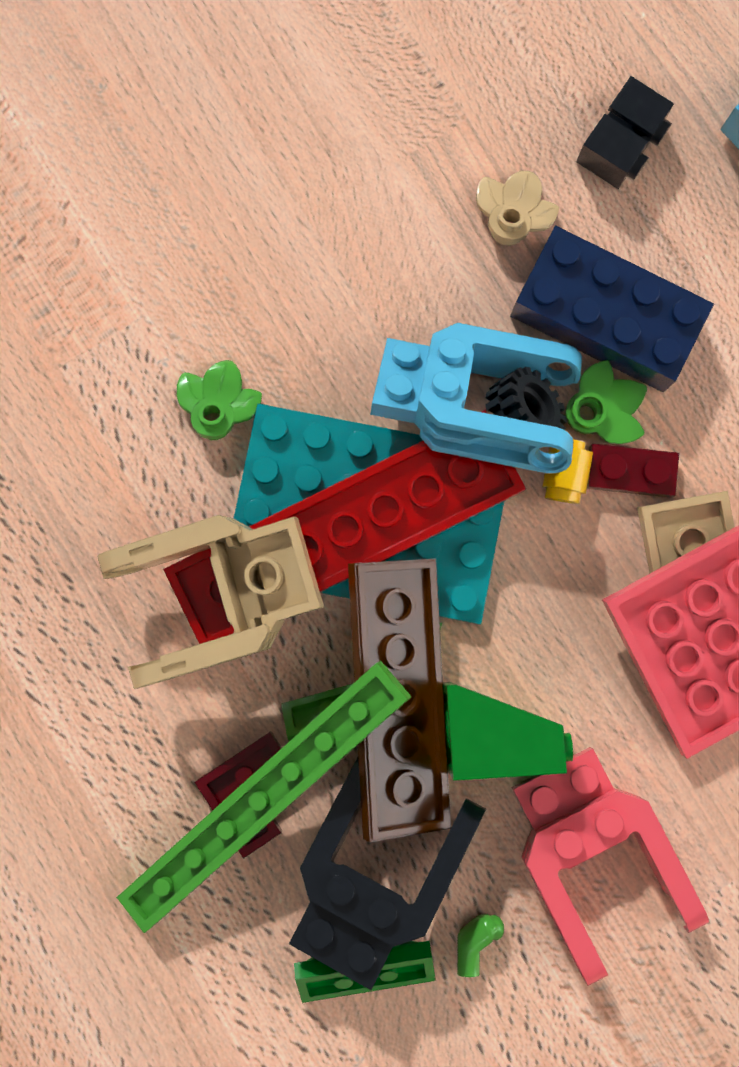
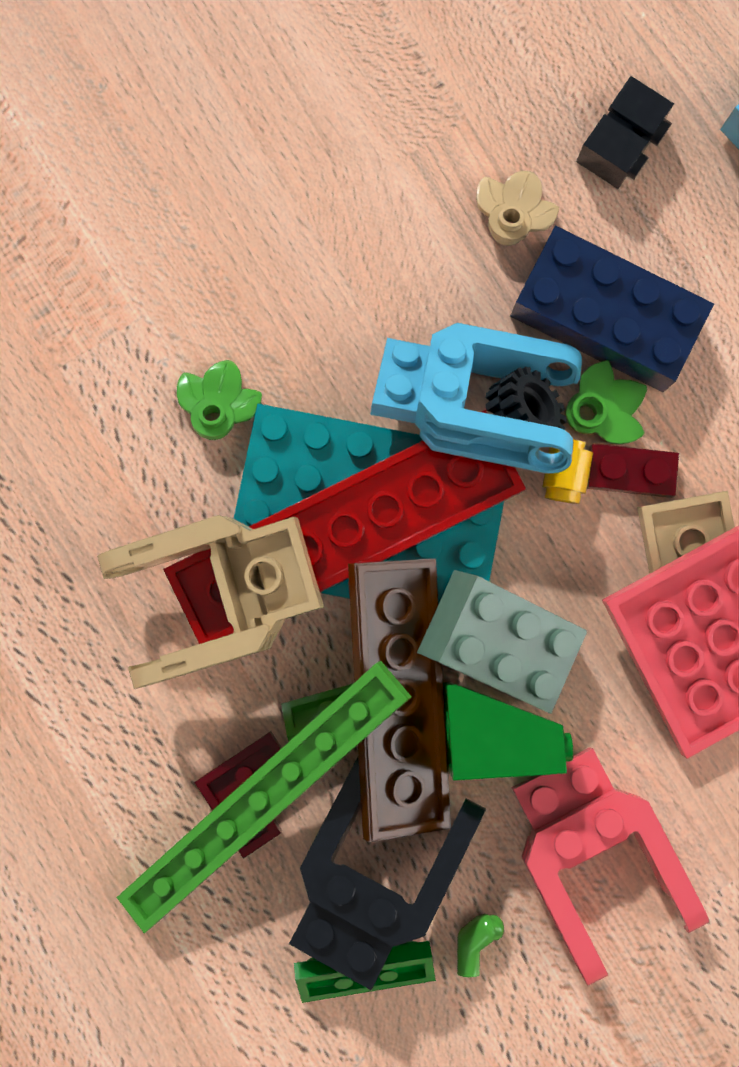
(502, 640): none -> sand green brick

